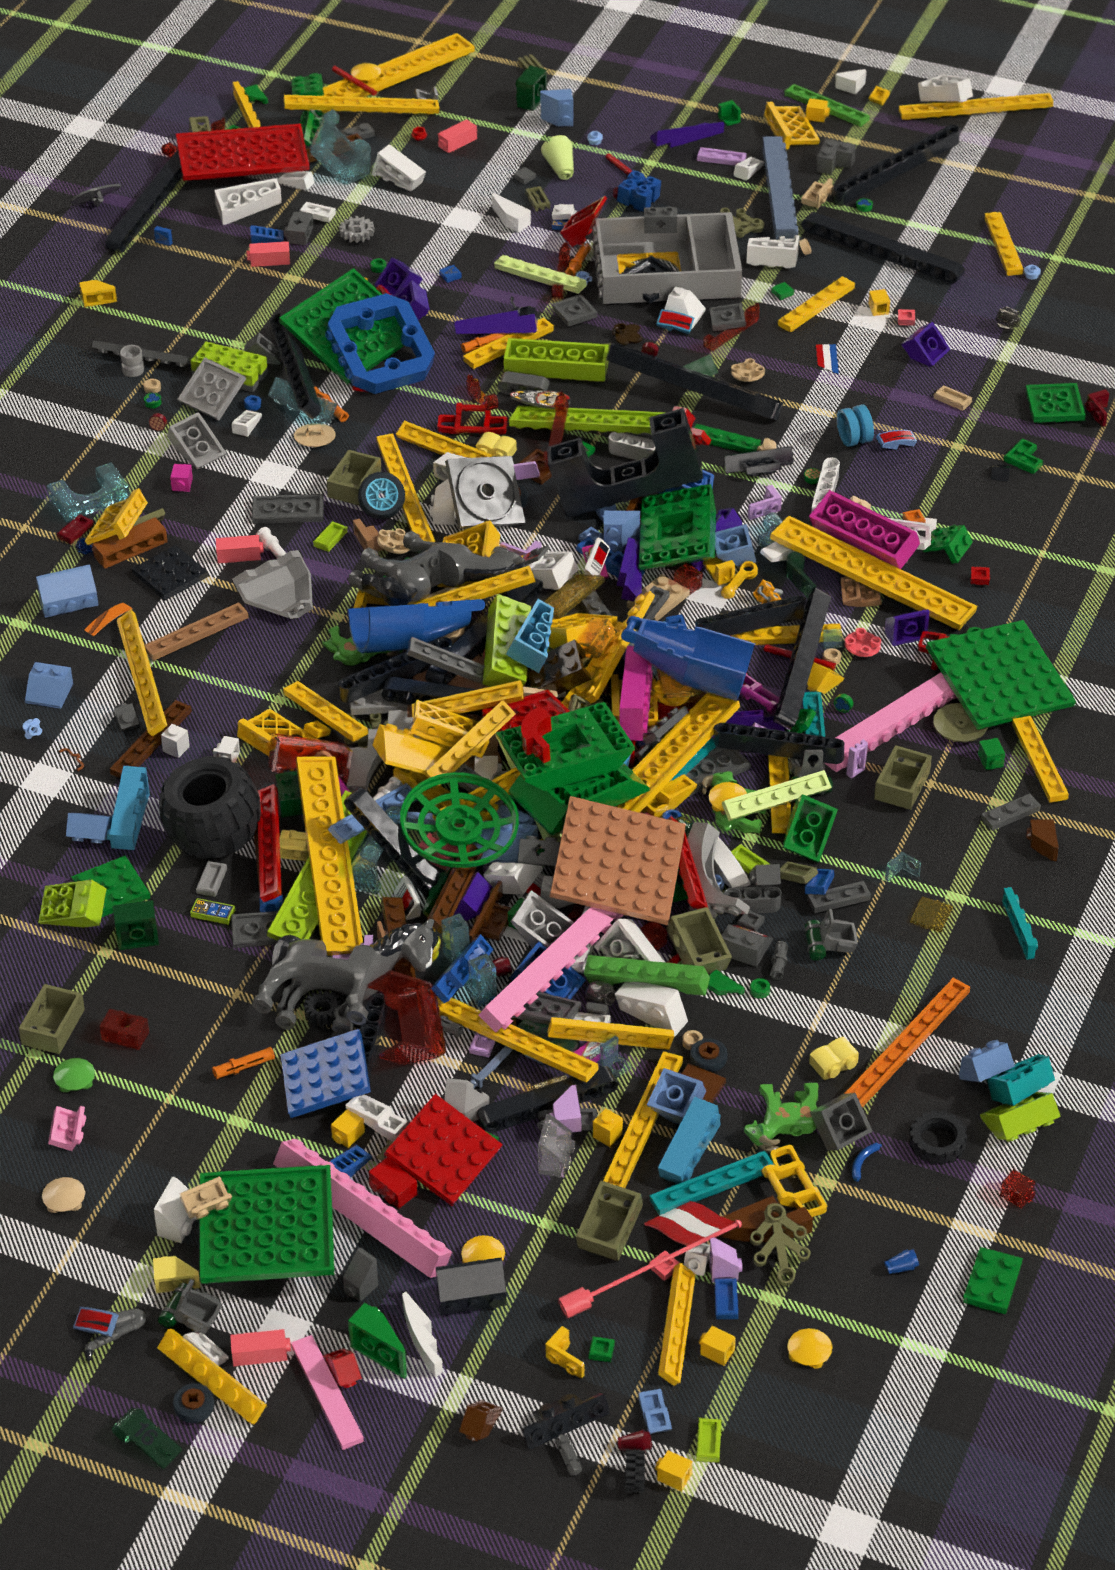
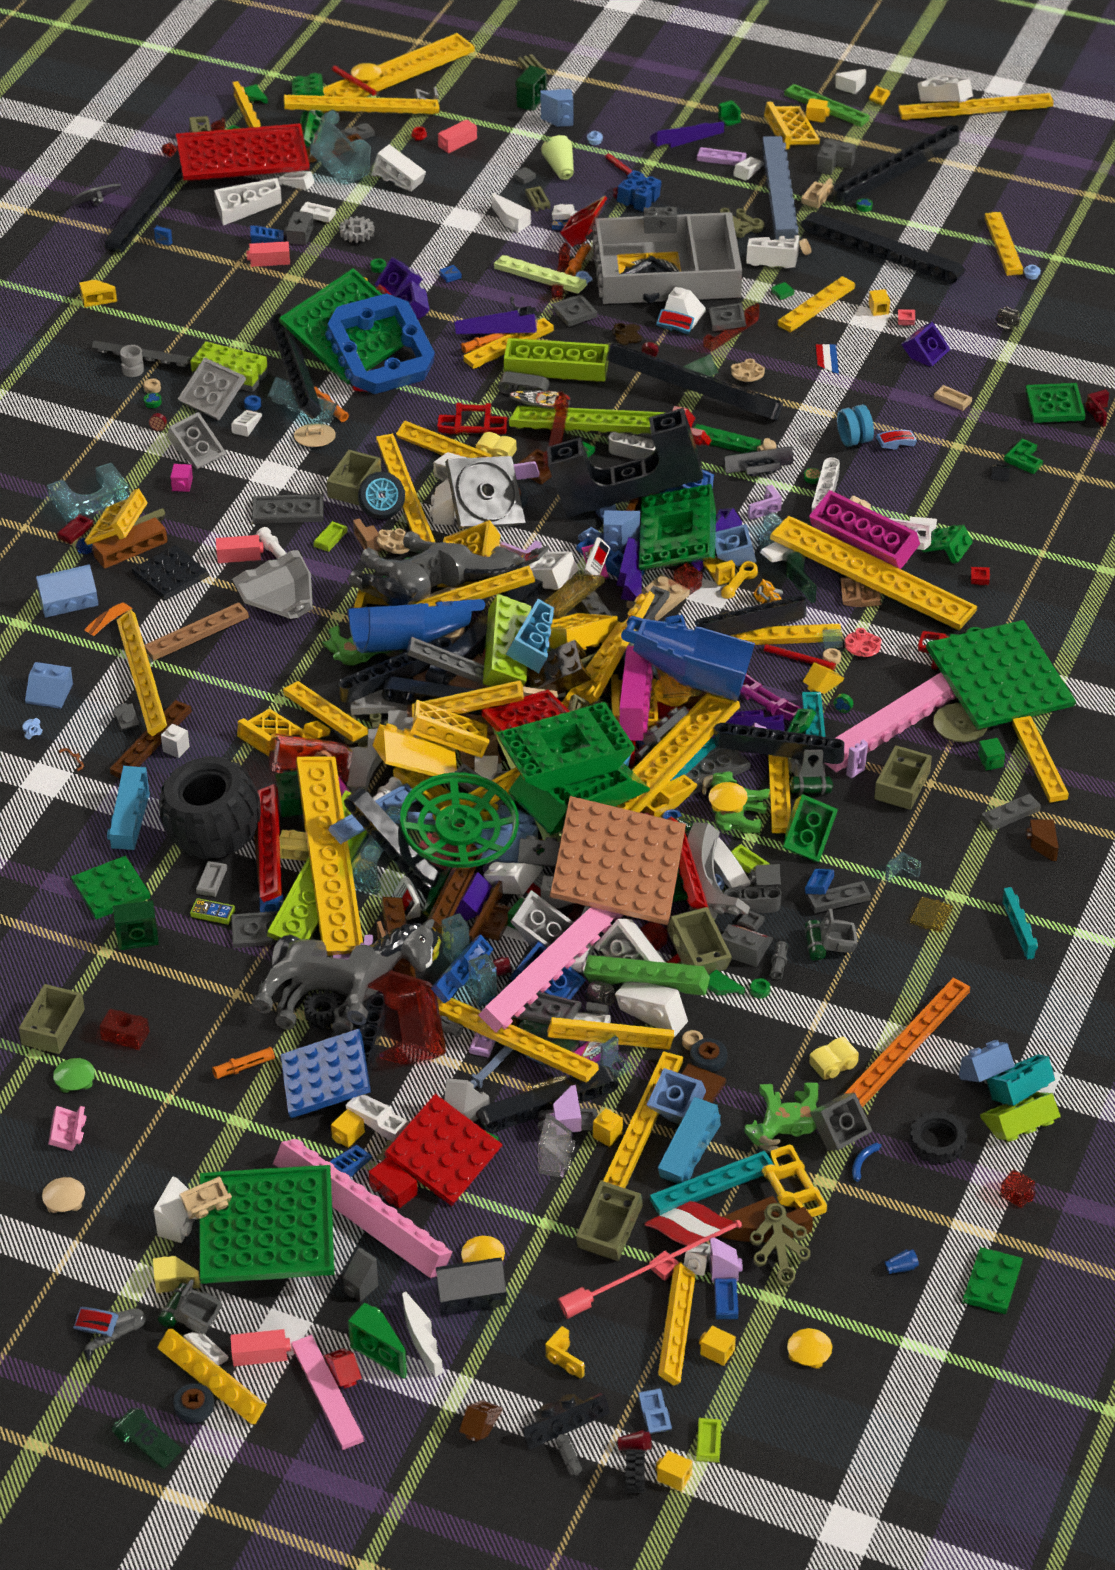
(73, 904): lime slope -> none
(88, 826): medium blue slope -> none
(228, 748): white brick -> none
(262, 346): dark grey slope -> none
(472, 741): yellow plate -> none
(473, 387): clear red piece -> none
(532, 729): red arch -> none
(596, 637): clear yellow brick -> none
(601, 1349): green tile -> none
(776, 795): yellowish green plate -> none
(797, 872): olive tile -> none
(802, 659): black beam -> none
(906, 627): dark purple slope -> none
(914, 515): orange tile -> none

